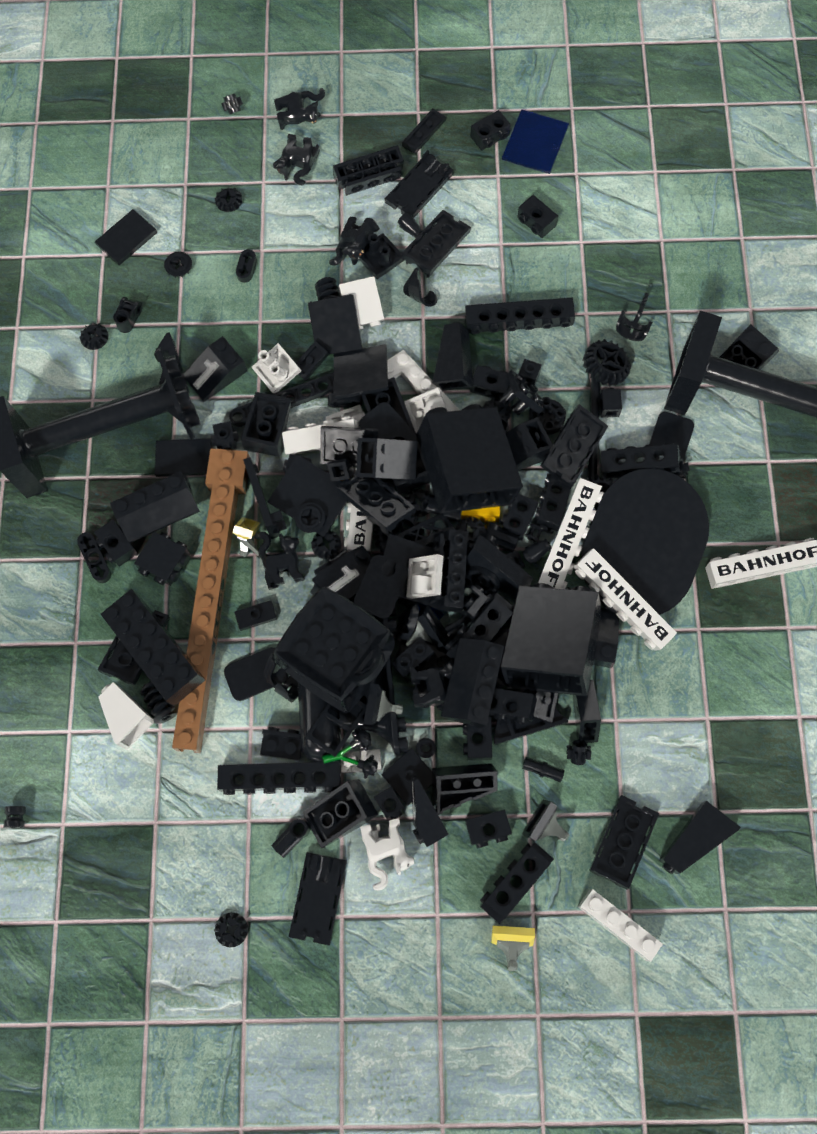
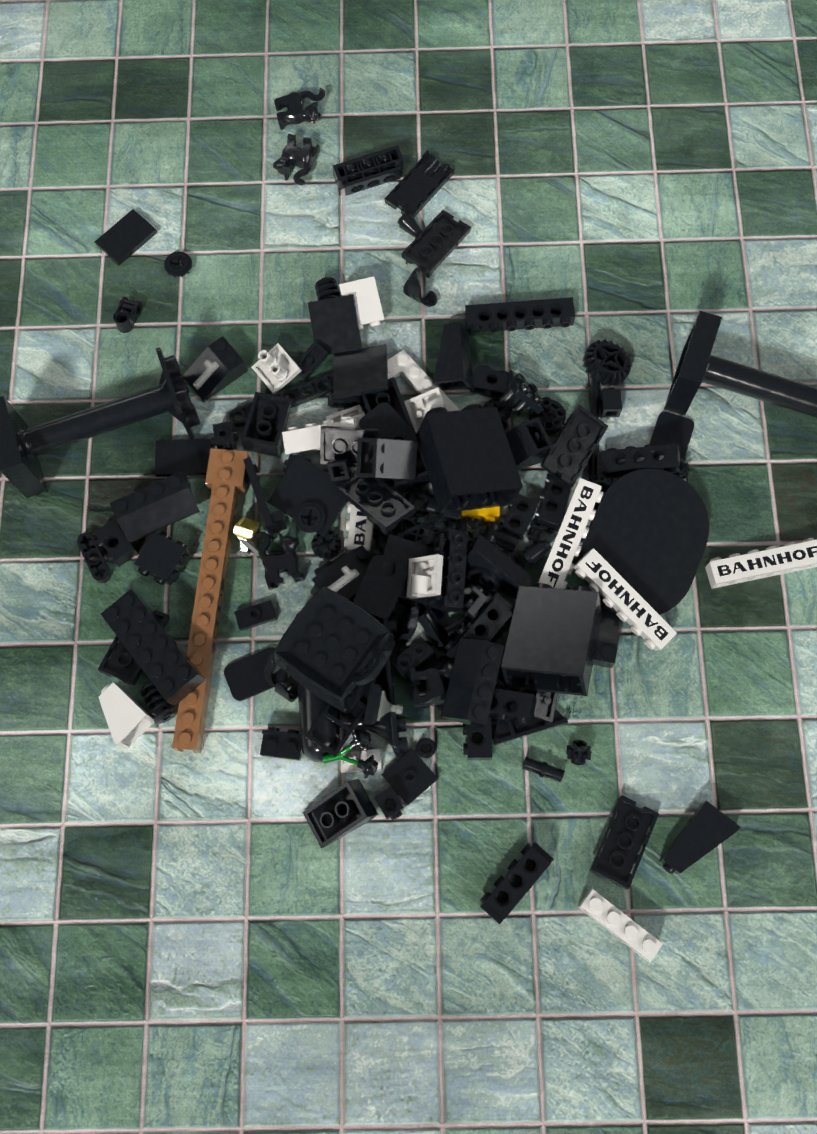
(14, 822): black wheel -> none
(95, 342): black gear -> none
(168, 348): black slope -> none
(228, 773): black brick -> none
(232, 103): black gear -> none
(235, 200): black gear -> none
(240, 932): black gear -> none
(242, 265): black beam -> none
(289, 838): black piece -> none
(317, 898): black piece -> none
(354, 240): black animal -> none
(380, 255): black plate -> none
(384, 847): white animal -> none
(424, 131): black tile -> none
(425, 818): black slope -> none
(461, 784): black wedge -> none
(490, 130): black brick -> none
(497, 820): black brick -> none
(512, 942): piece -> none
(530, 371): black brick -> none
(534, 208): black brick -> none
(535, 141): clear blue piece -> none
(545, 823): black piece -> none
(587, 715): black slope -> none
(642, 330): black helmet -> none
(751, 349): black slope -> none

